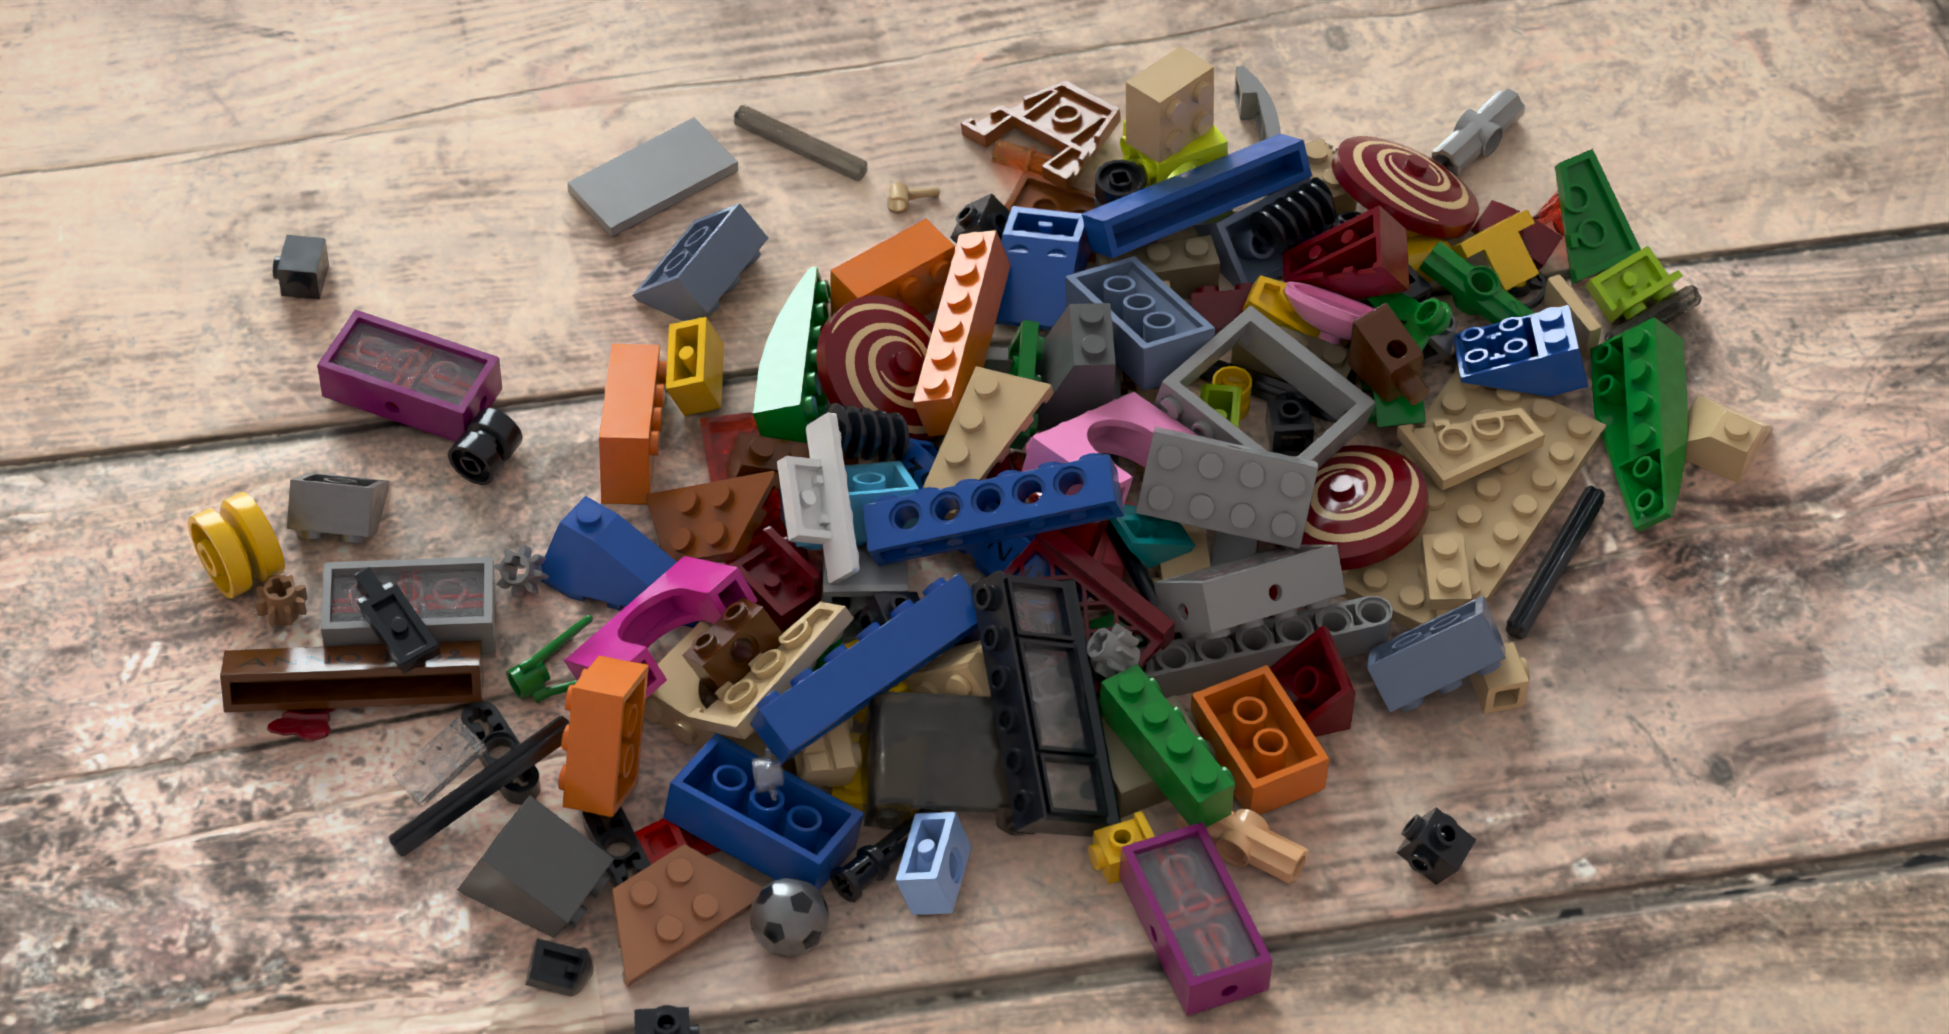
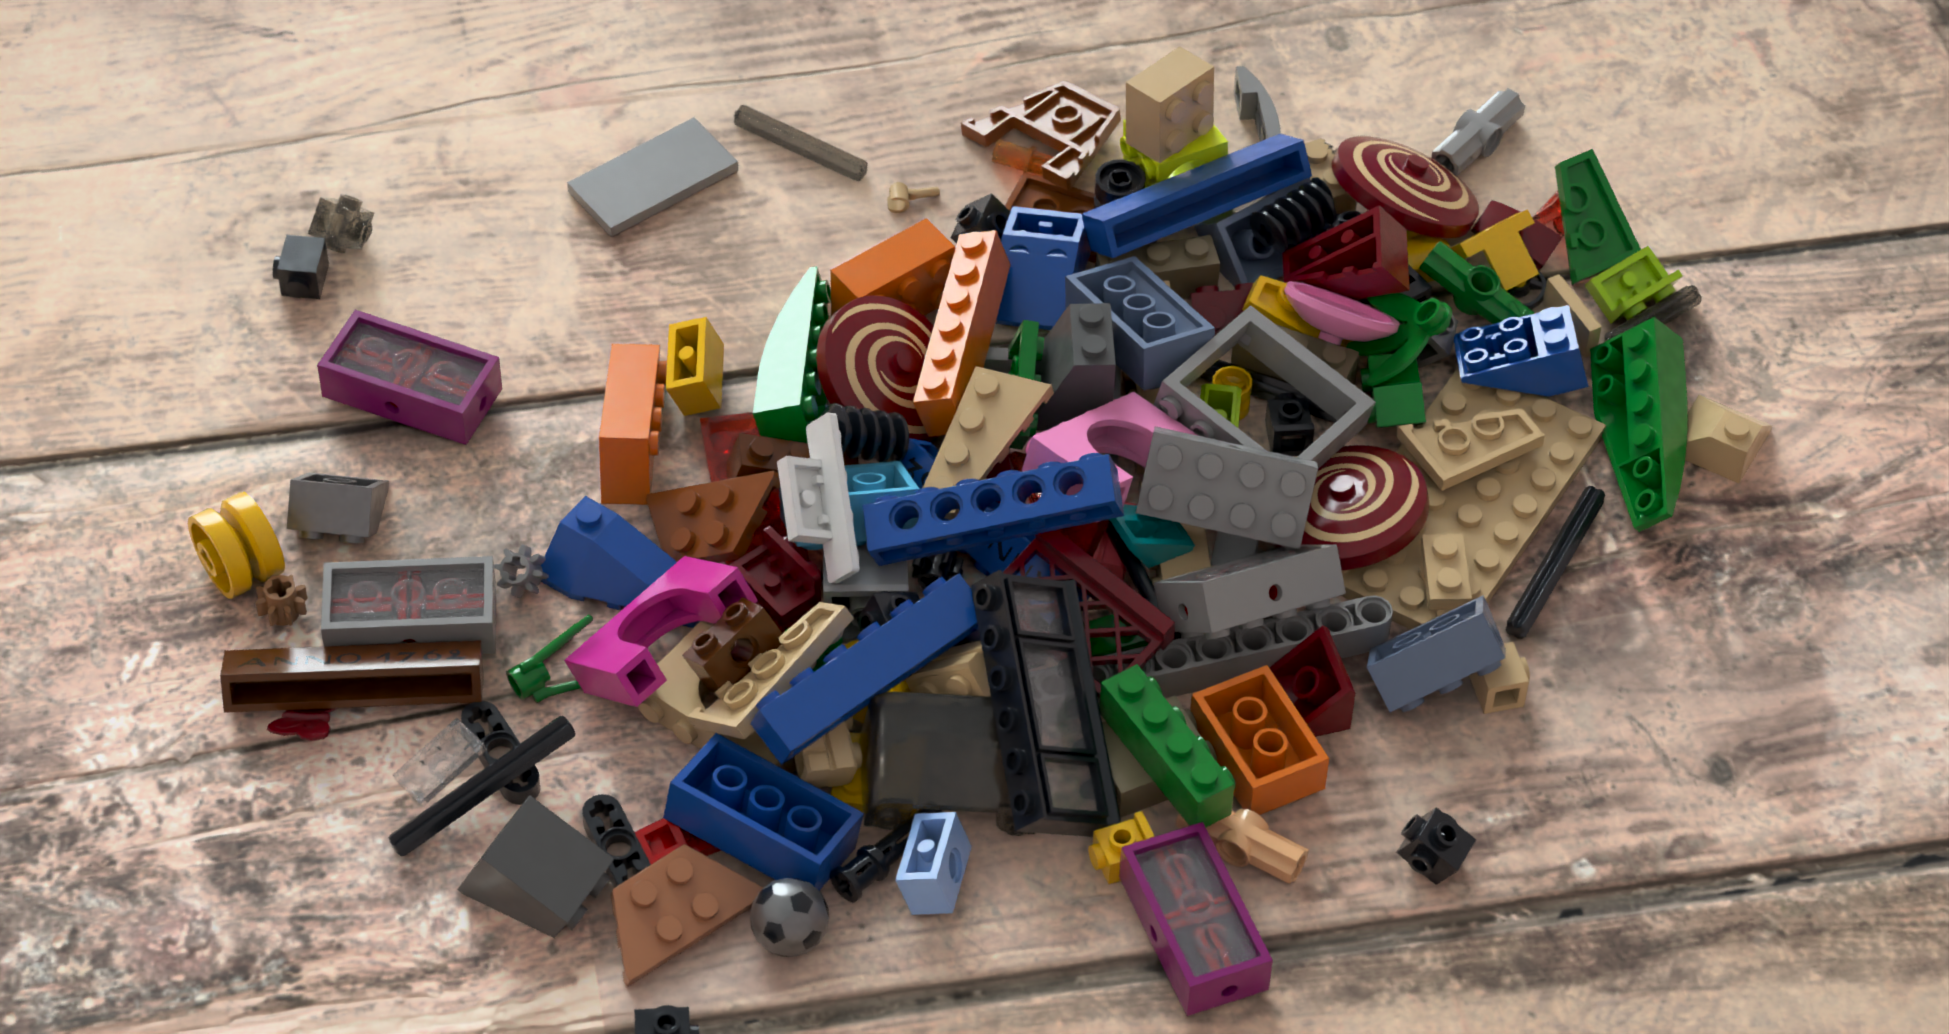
(342, 223): none -> clear smoke brick
(395, 622): black hinge -> none
(485, 446): black wheel -> none
(559, 968): black plate -> none
(603, 735): orange brick -> none
(703, 264): sand blue slope -> none
(768, 774): clear plate -> none
(935, 566): none -> black gear
(1113, 650): light grey gear -> none
(1387, 356): reddish brown torso -> none

